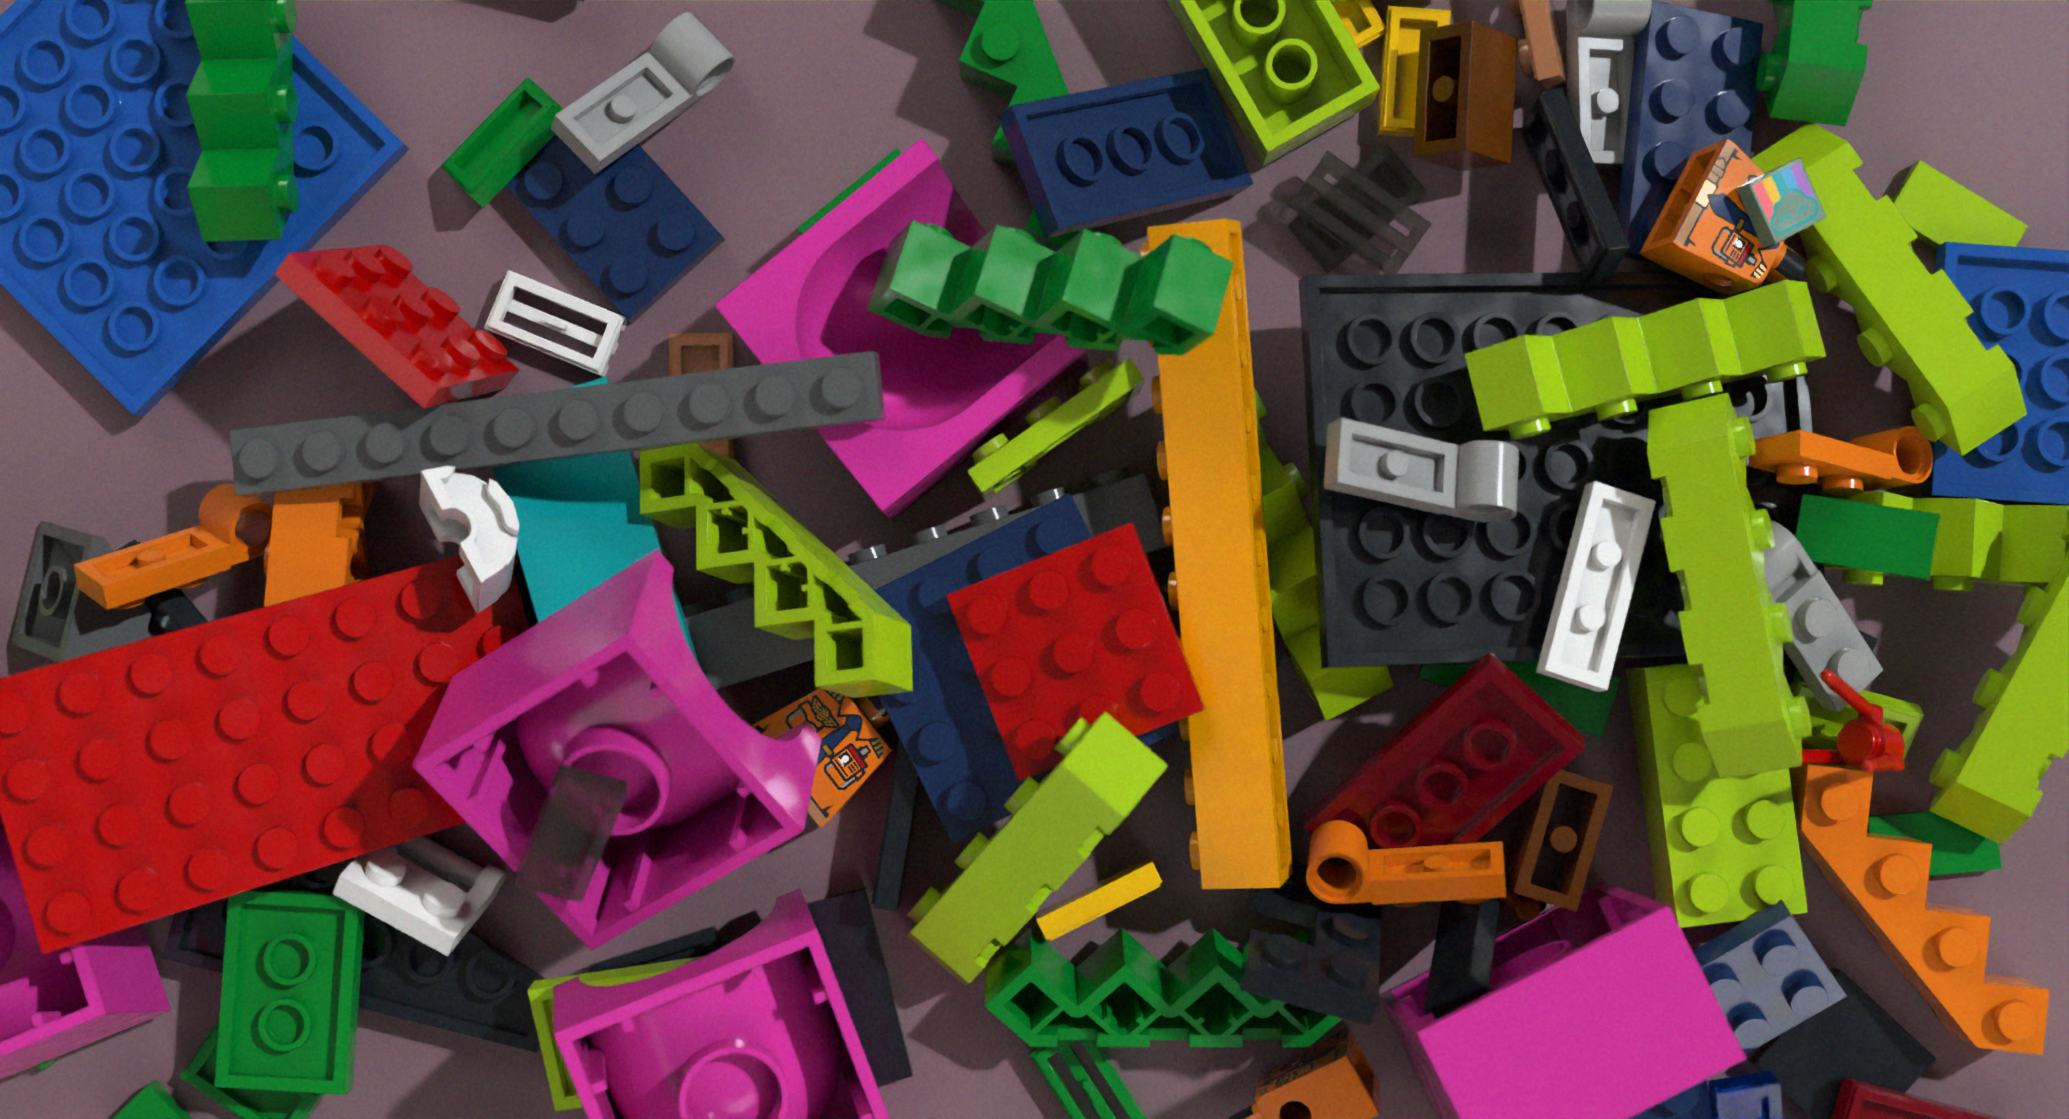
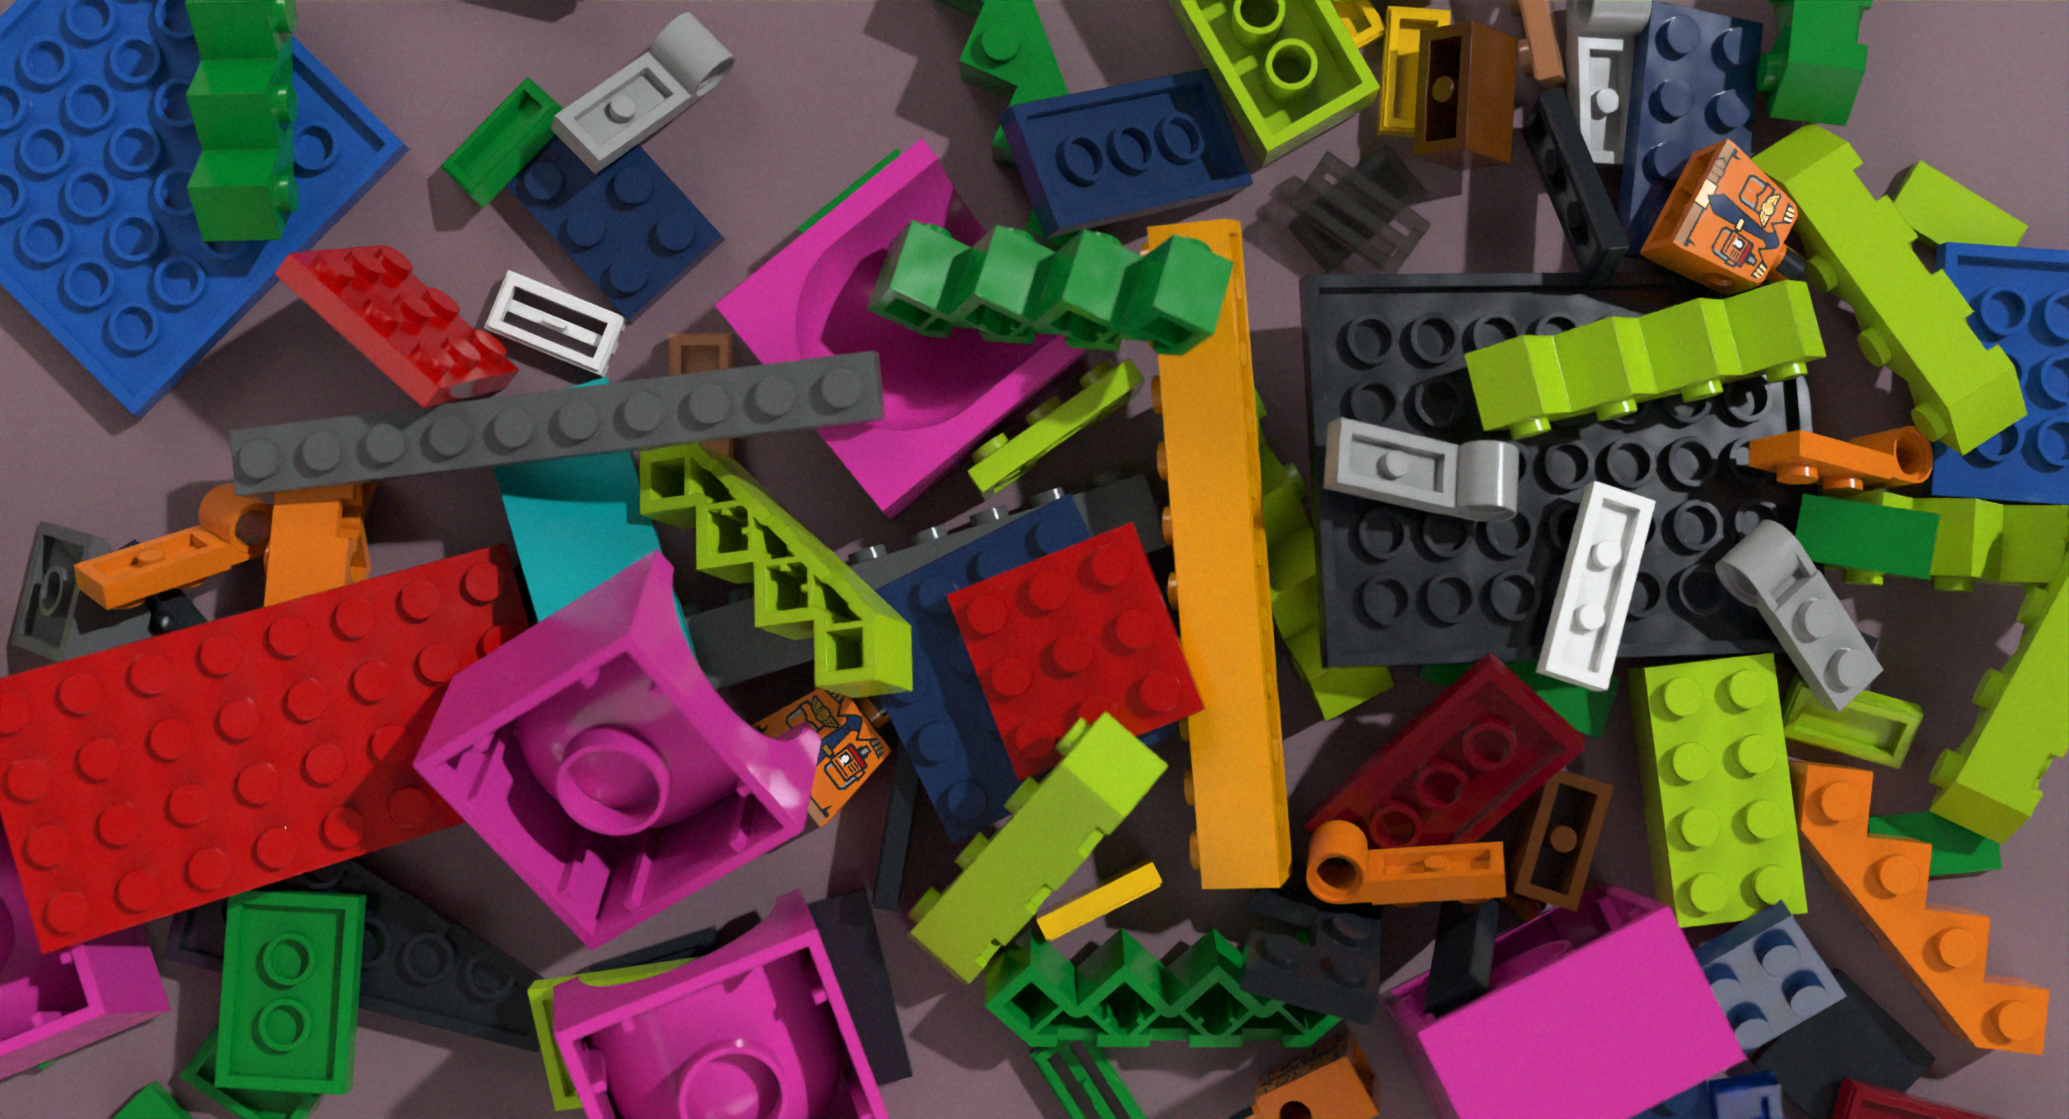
(417, 899): white plate -> none
(480, 521): white cylinder -> none
(571, 833): clear smoke tile -> none
(1728, 614): lime brick -> none
(1781, 202): tile -> none
(1863, 741): red plant -> none

